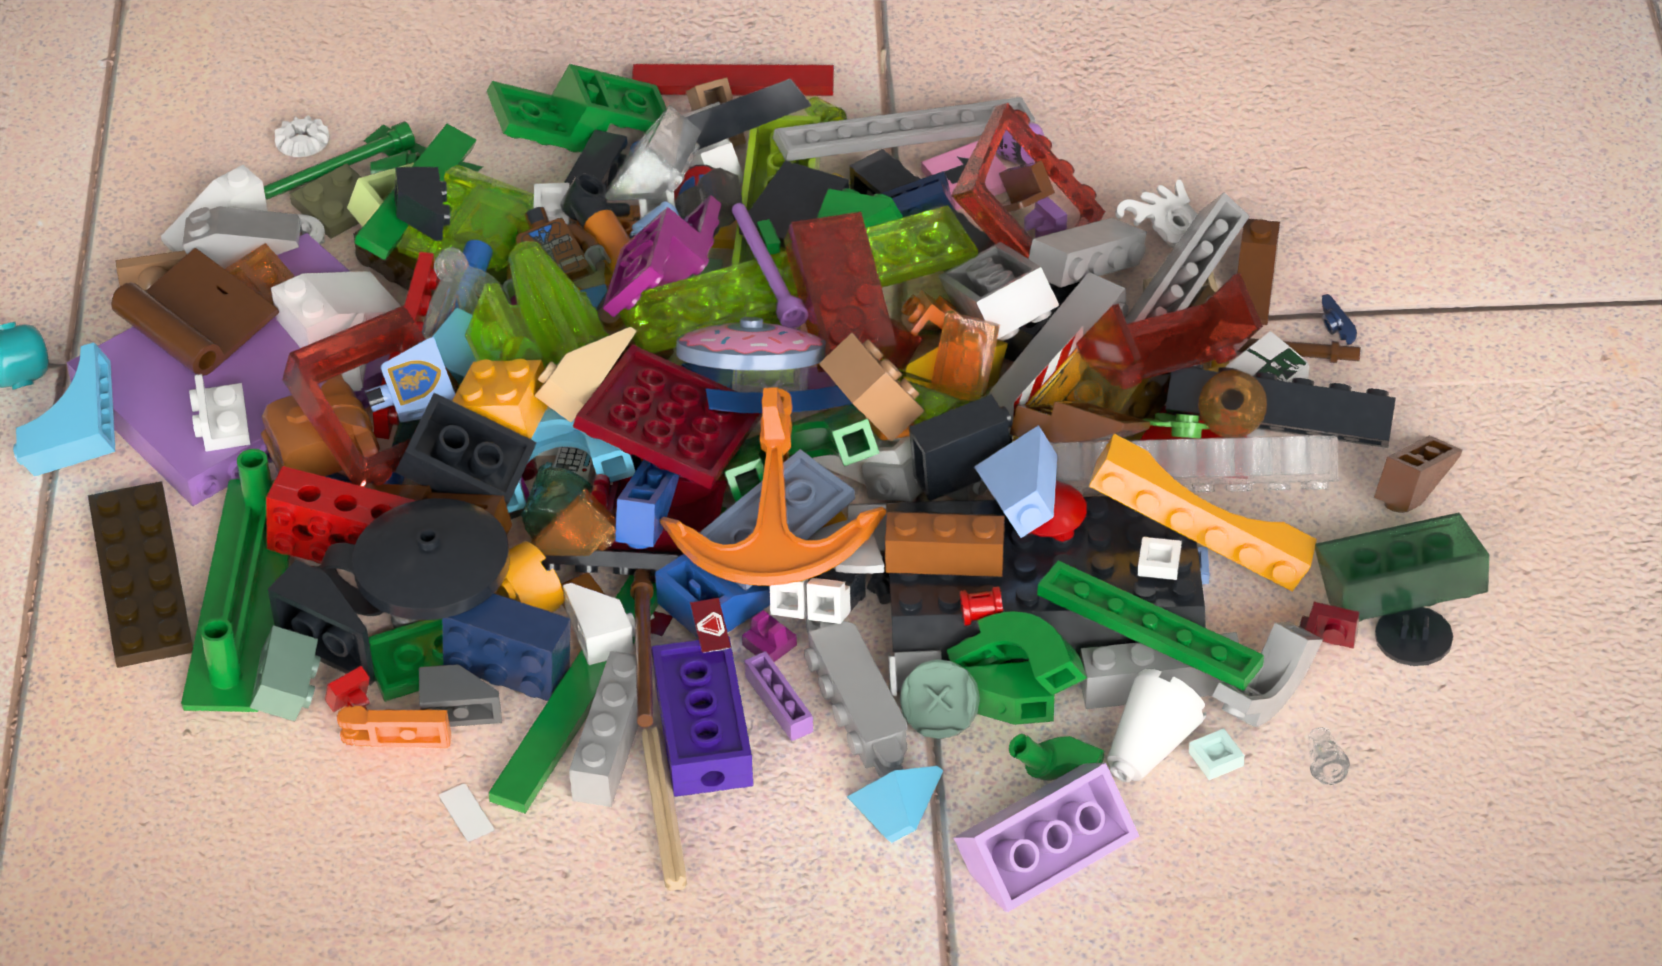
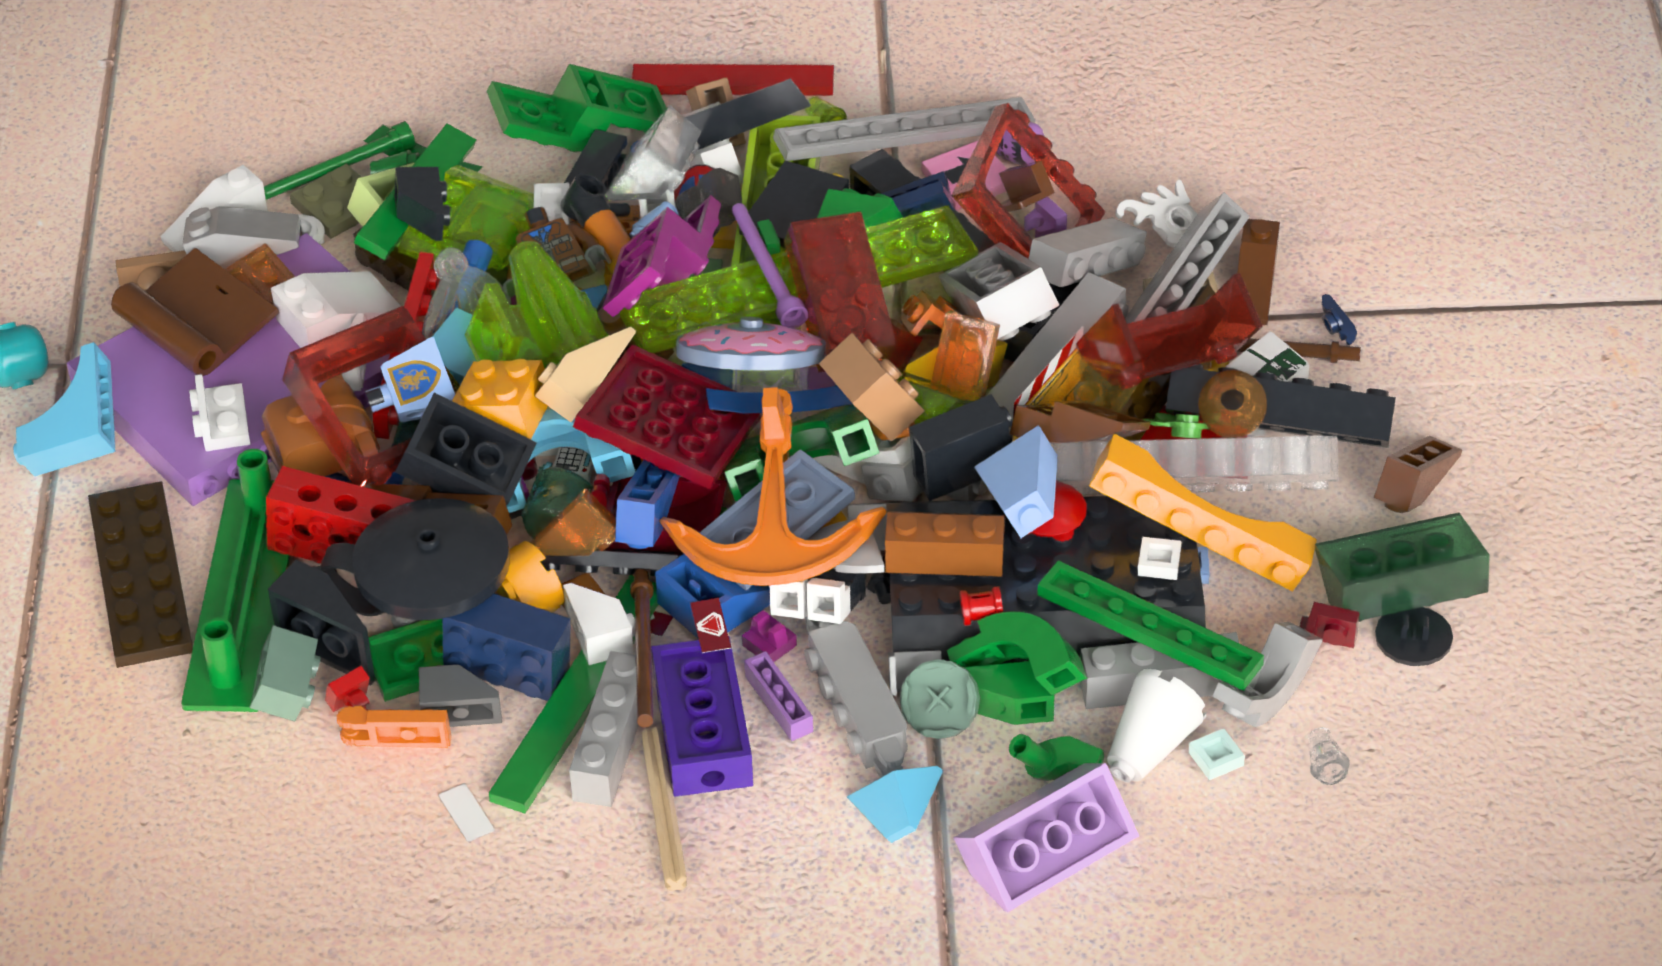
(301, 145): white gear -> none

